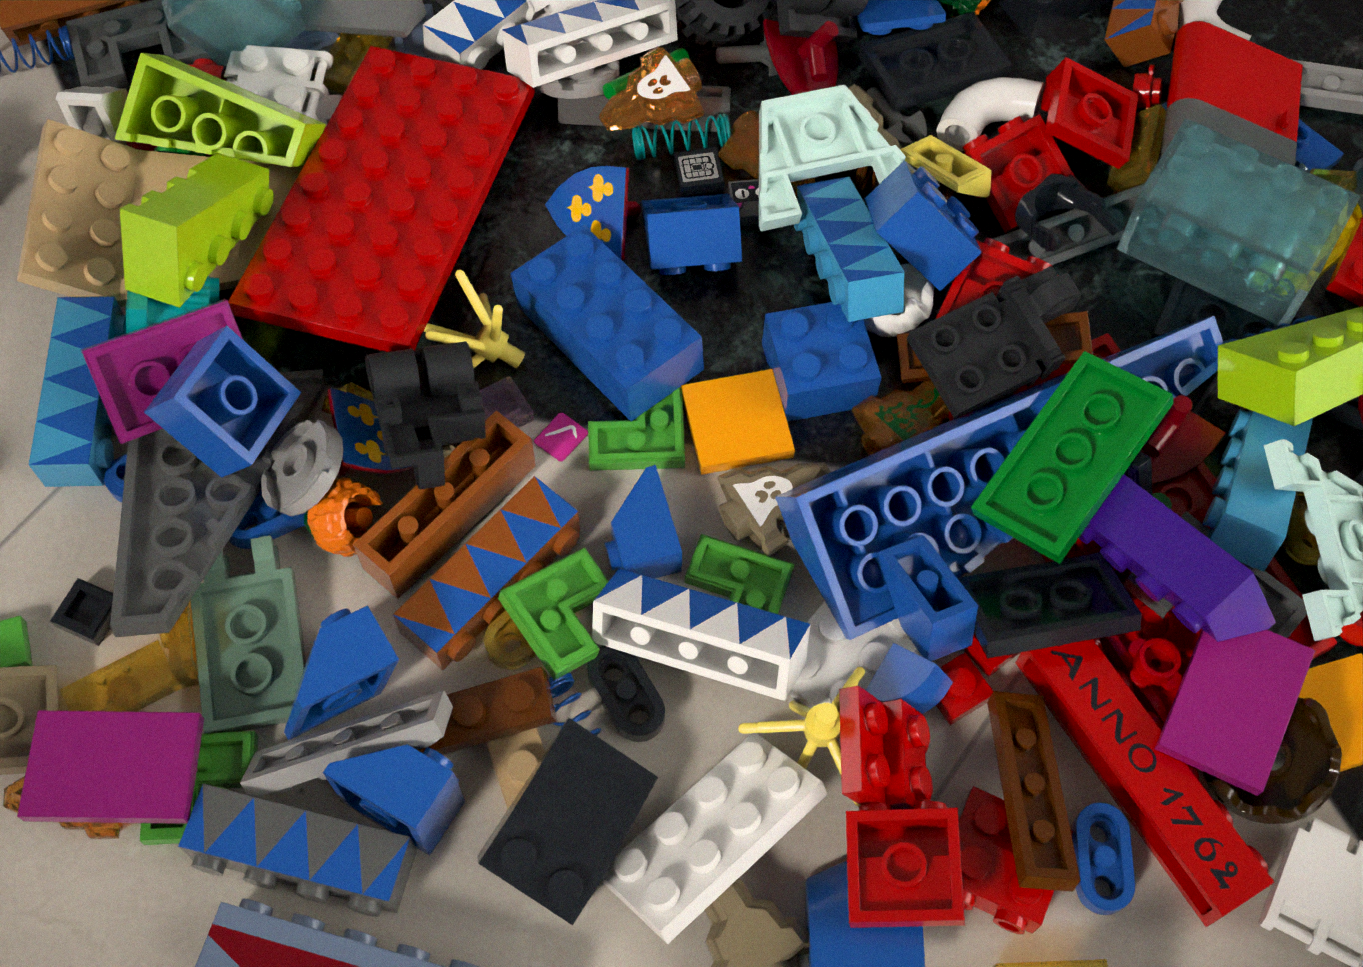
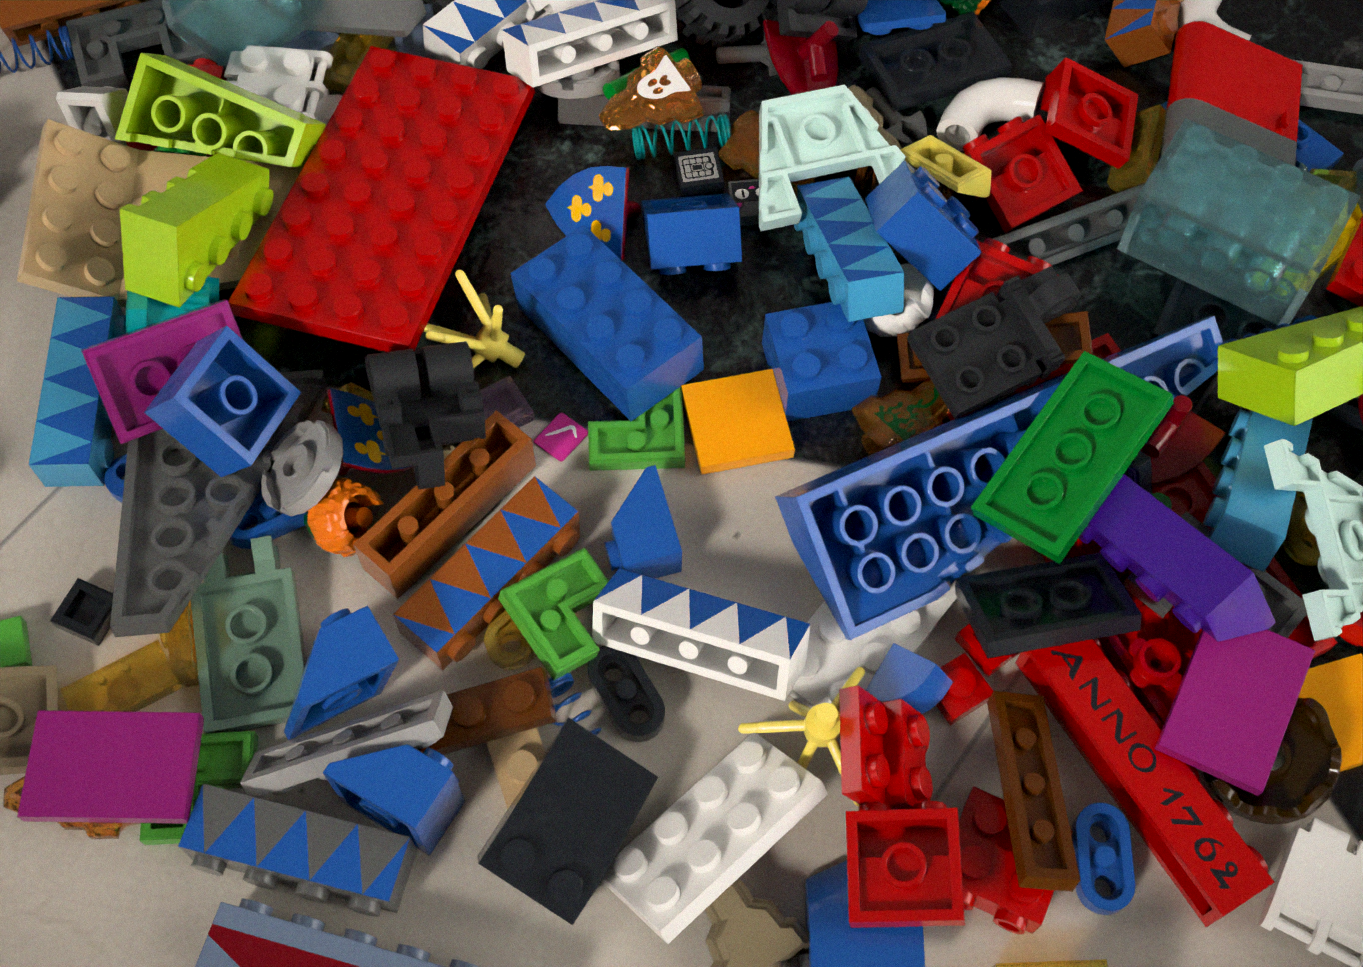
(739, 574): bright green tile -> none
(752, 502): dark tan rock -> none
(928, 598): blue slope -> none
(1059, 193): black helmet -> none
(1148, 88): red plate -> none

